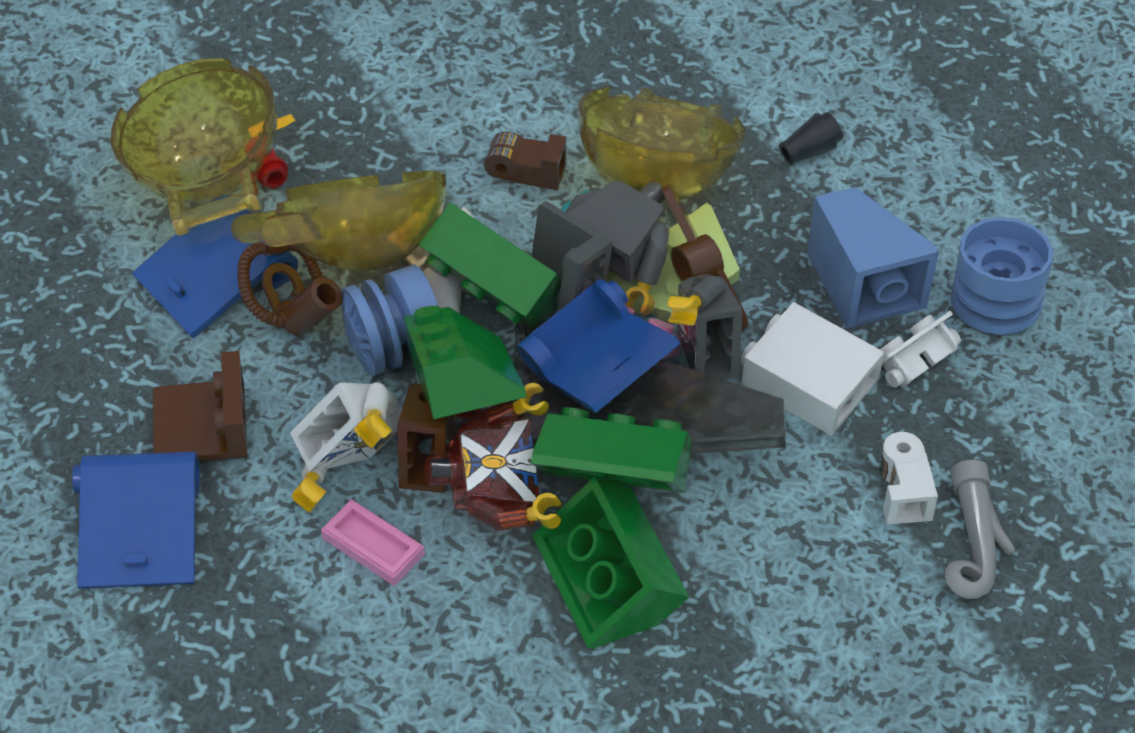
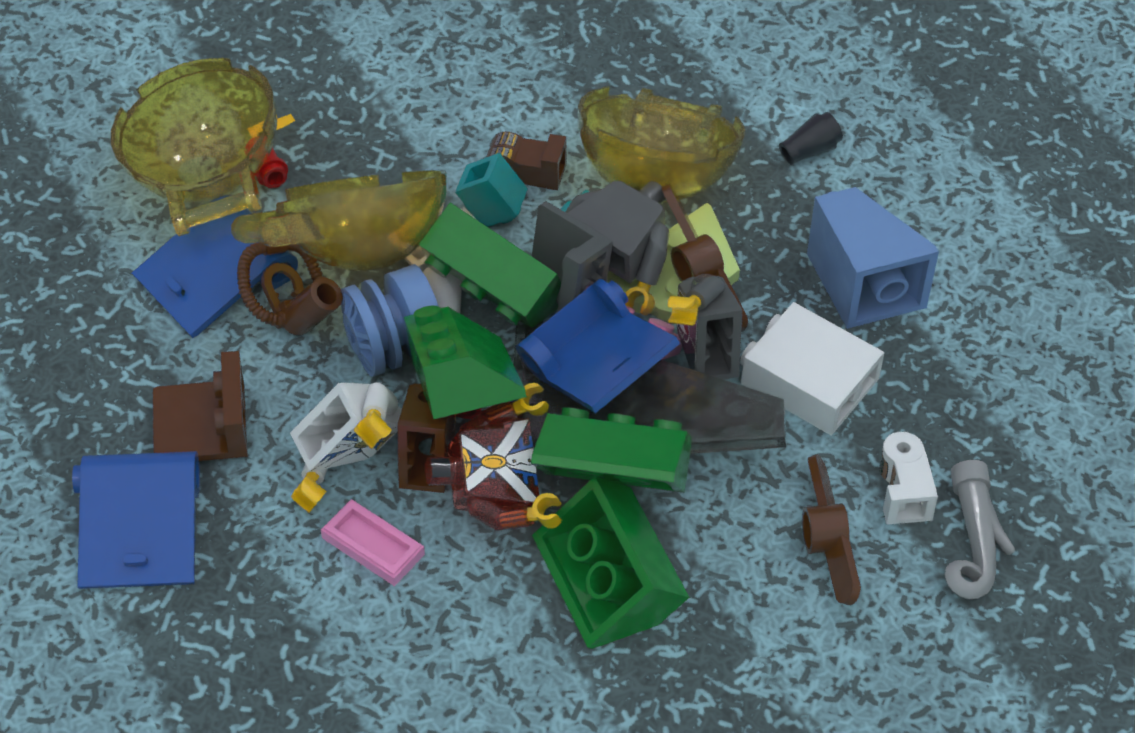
(491, 190): none -> teal brick
(827, 532): none -> reddish brown piece
(930, 338): white hinge -> none
(1001, 275): medium blue wheel -> none

